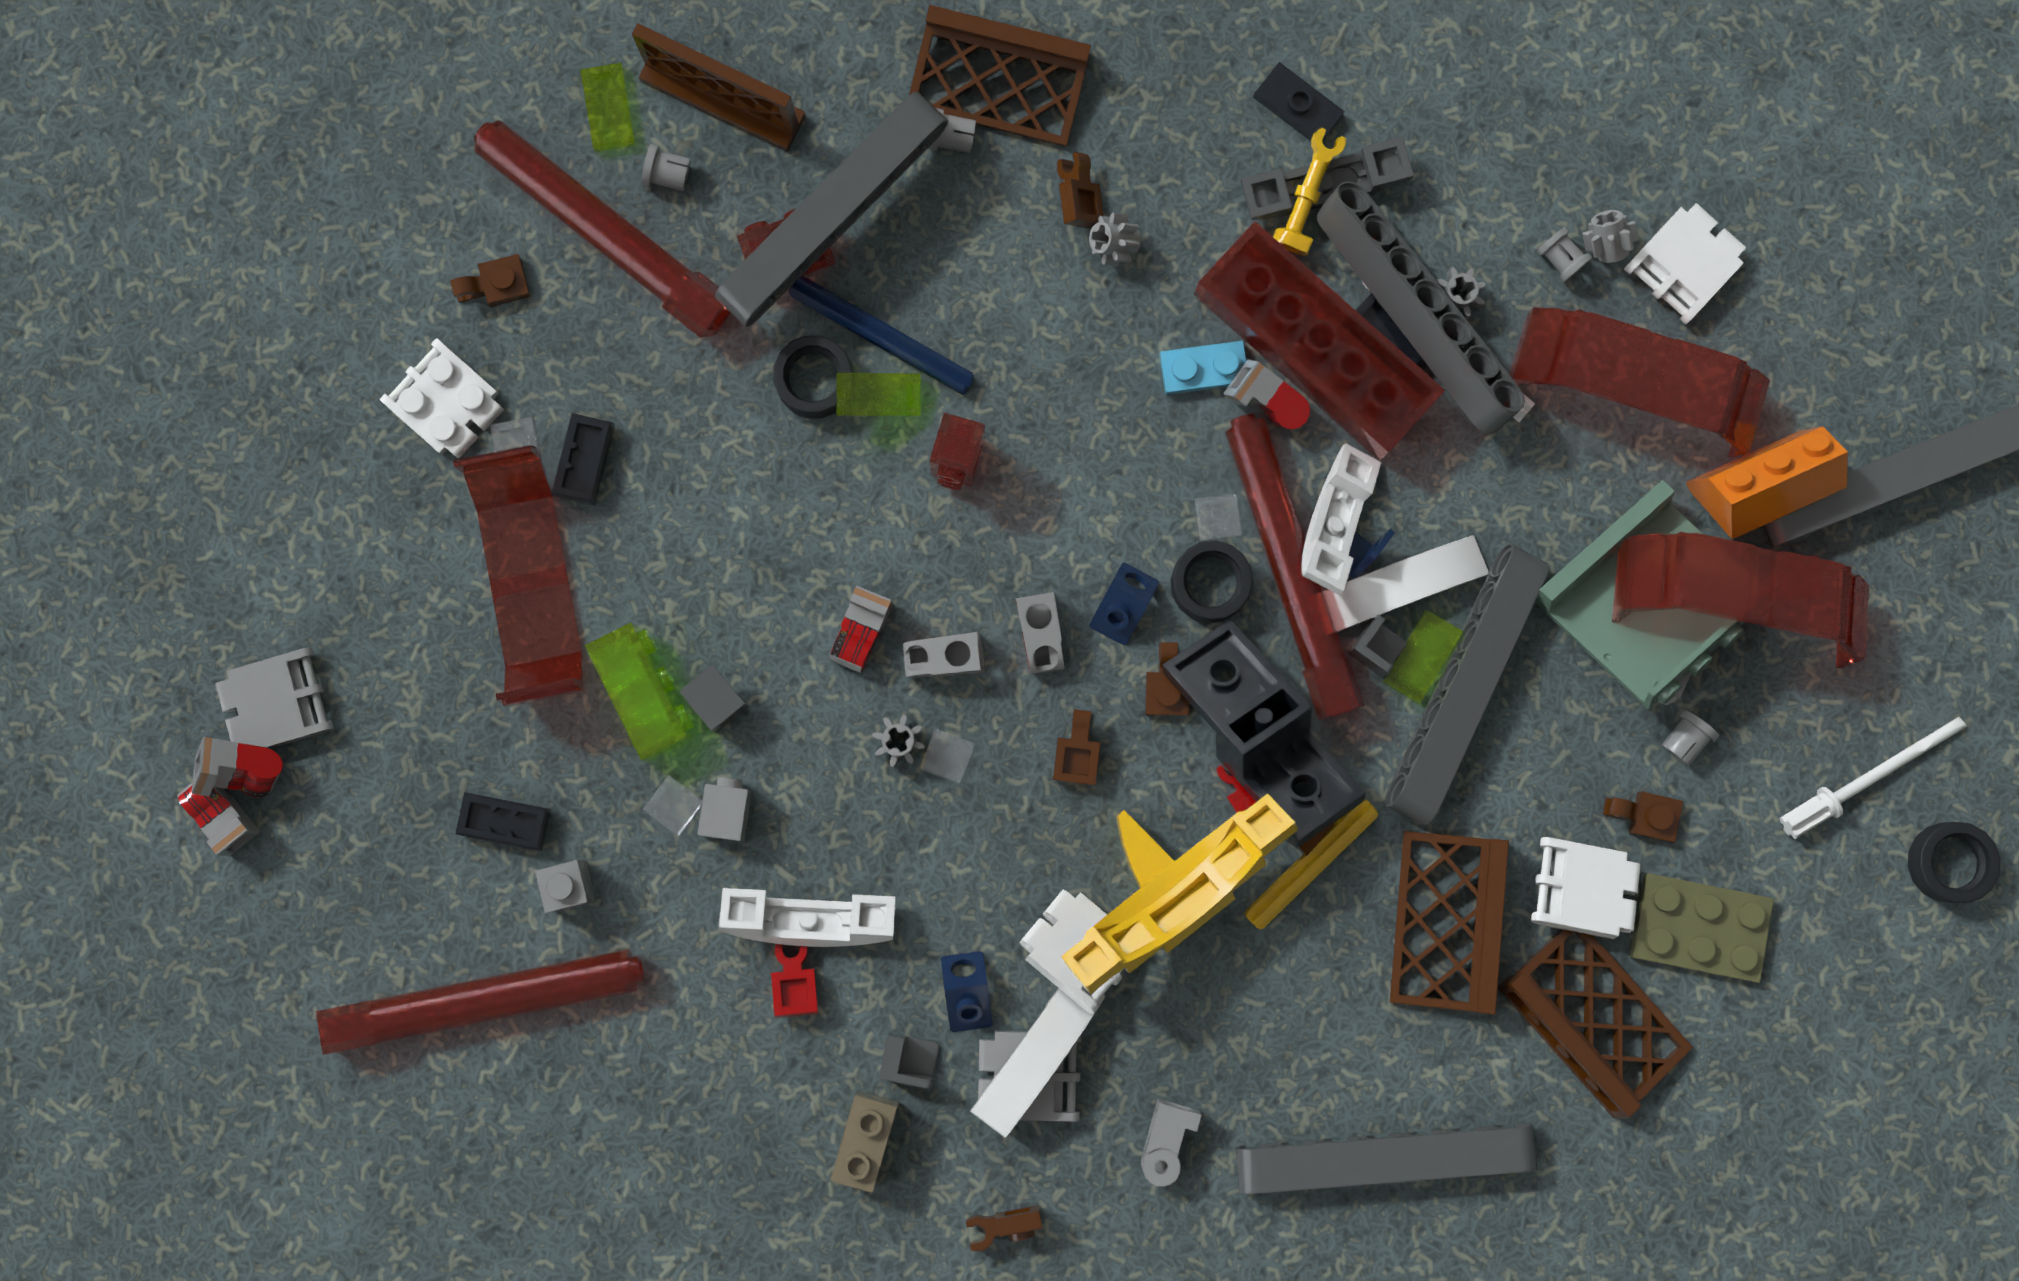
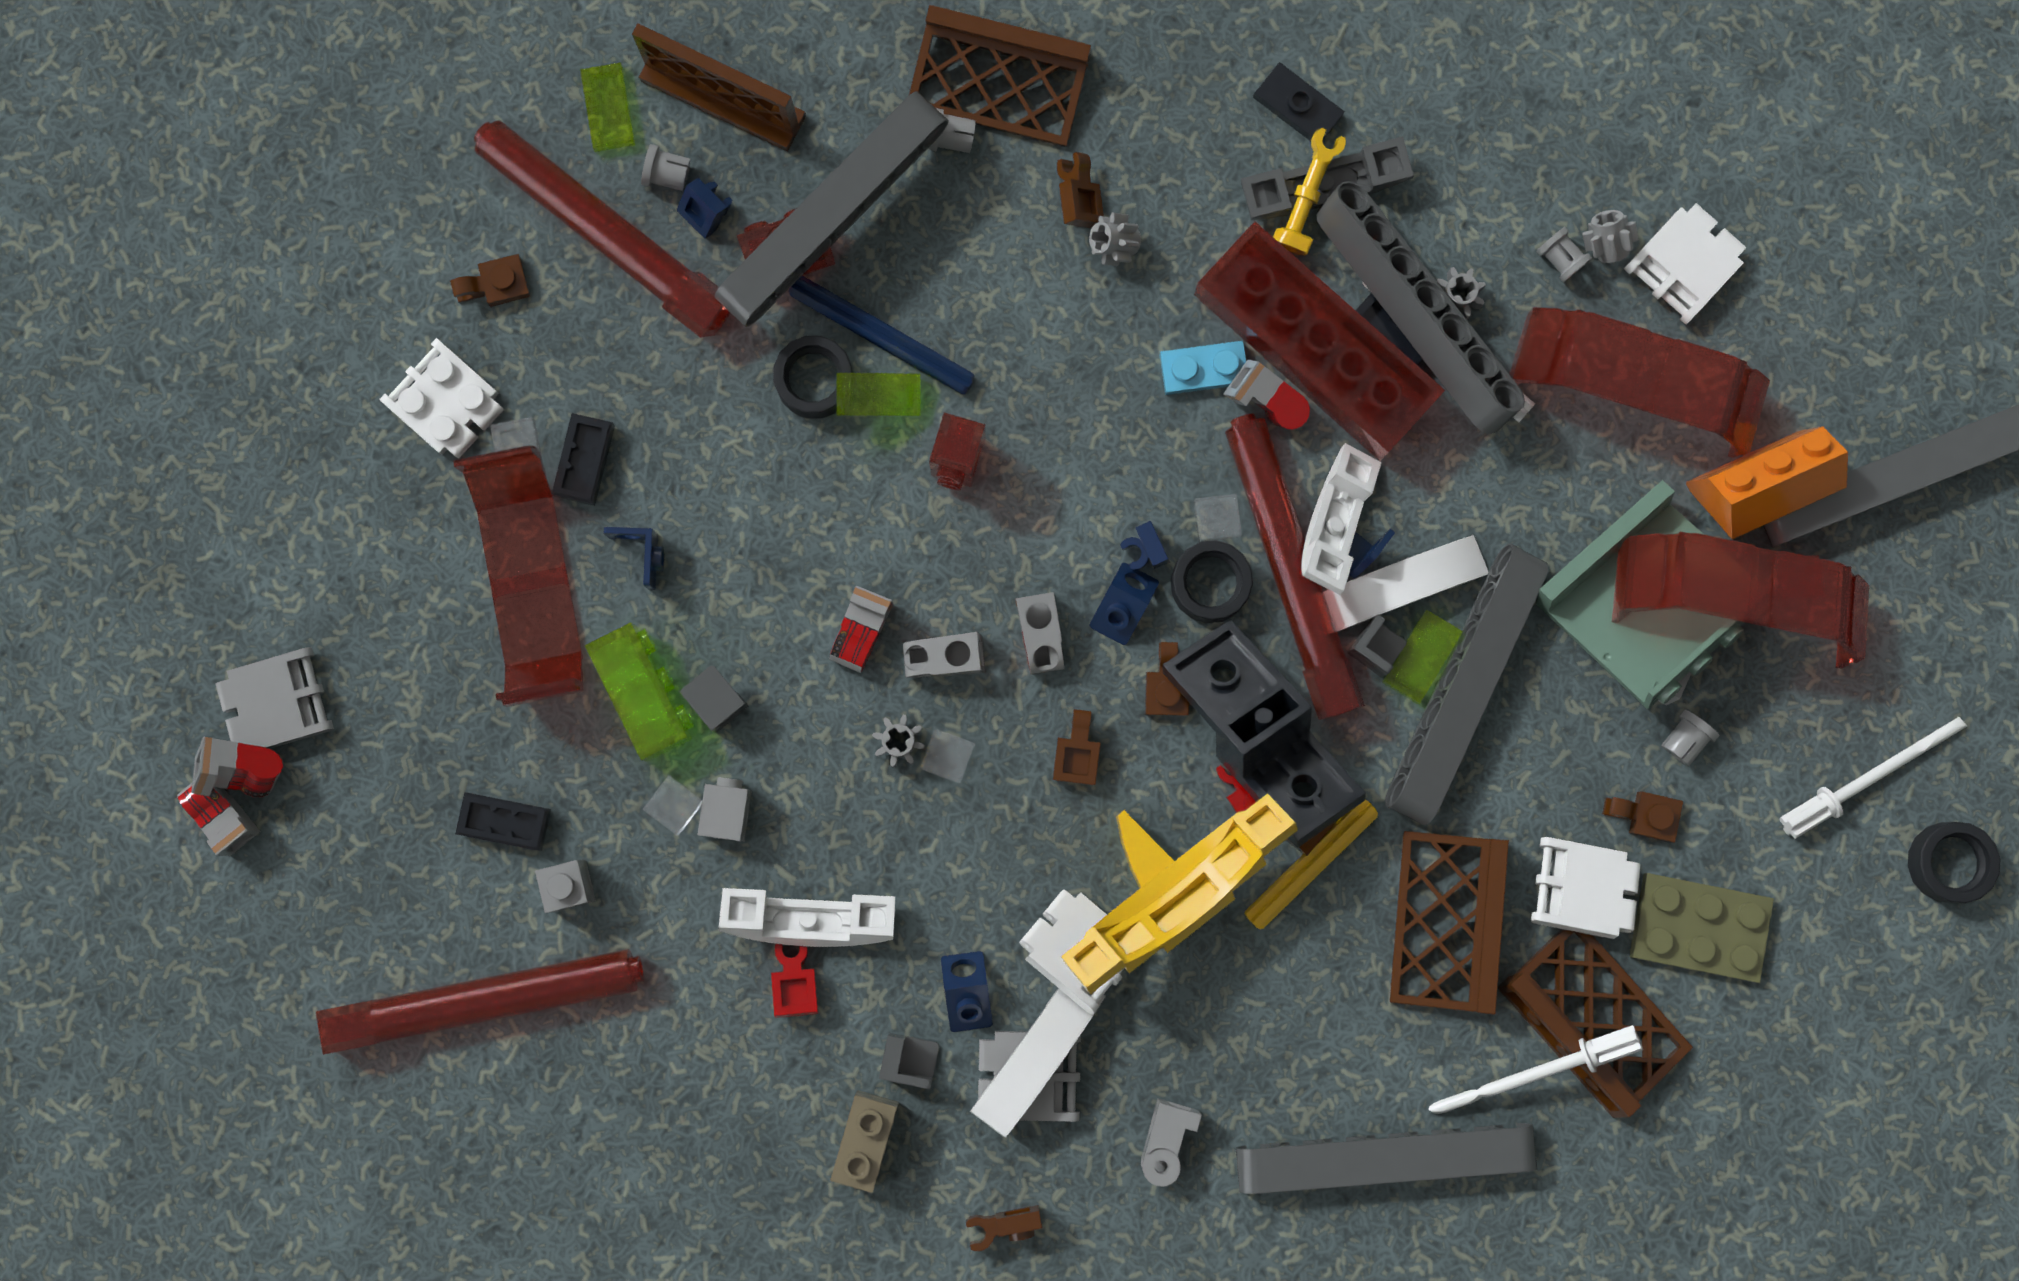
(654, 554): none -> dark blue bracket
(702, 207): none -> dark blue tile
(1150, 547): none -> dark blue tile
(1593, 1053): none -> white piece

